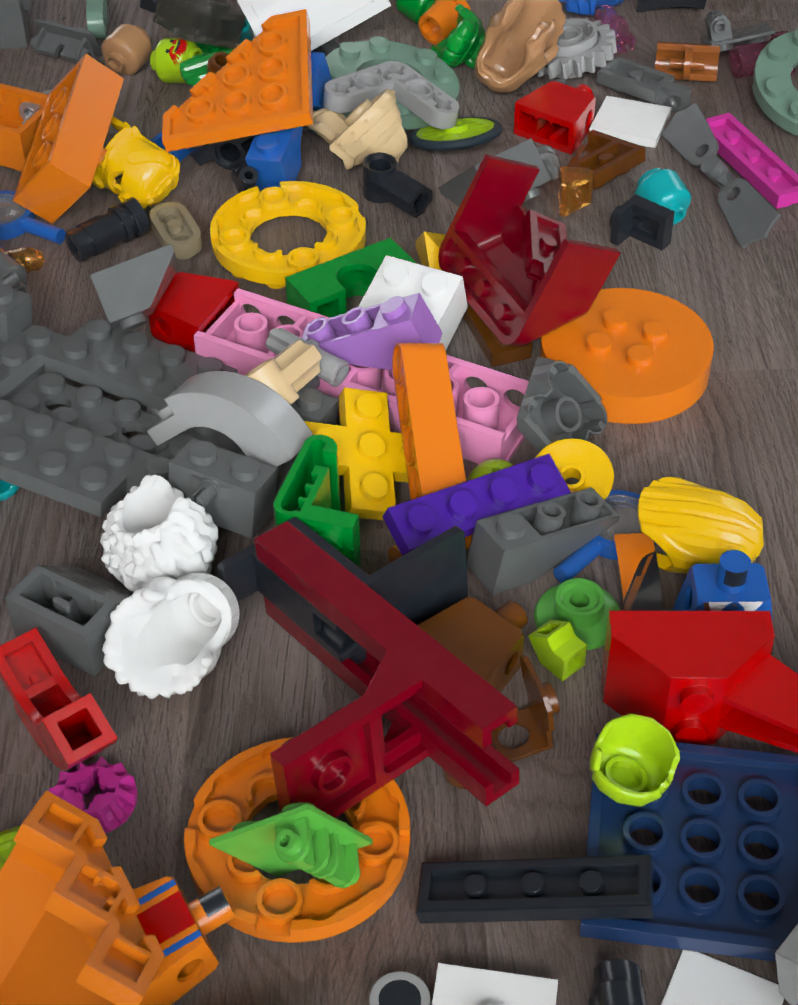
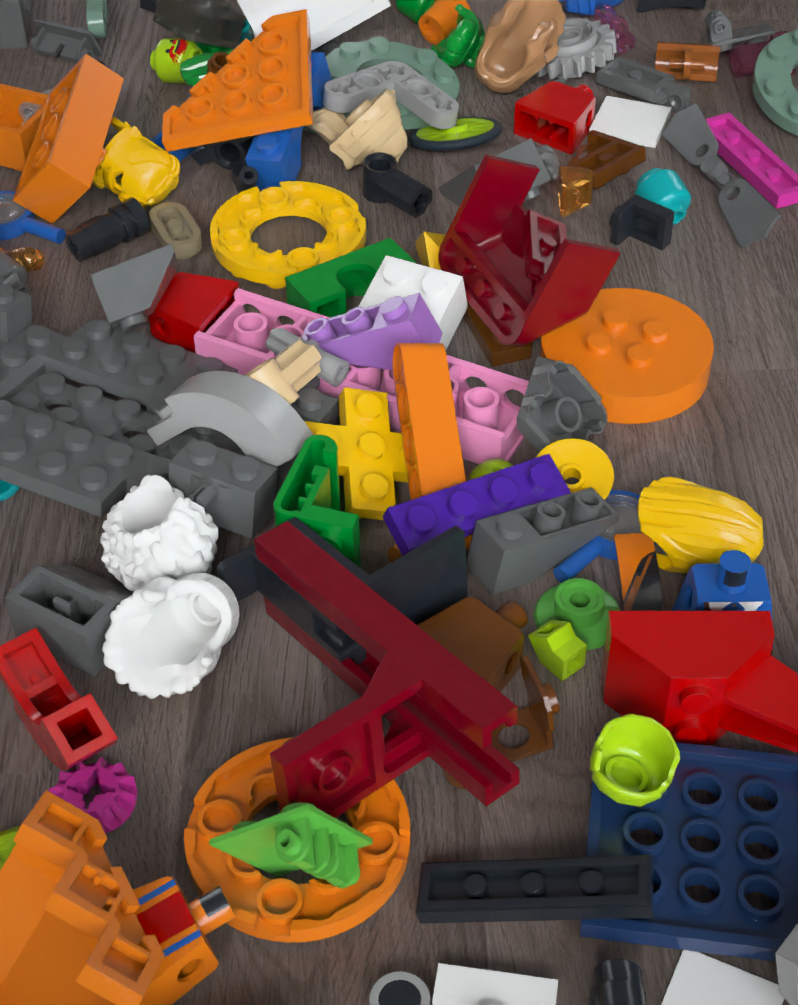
(127, 49): medium nougat head -> none

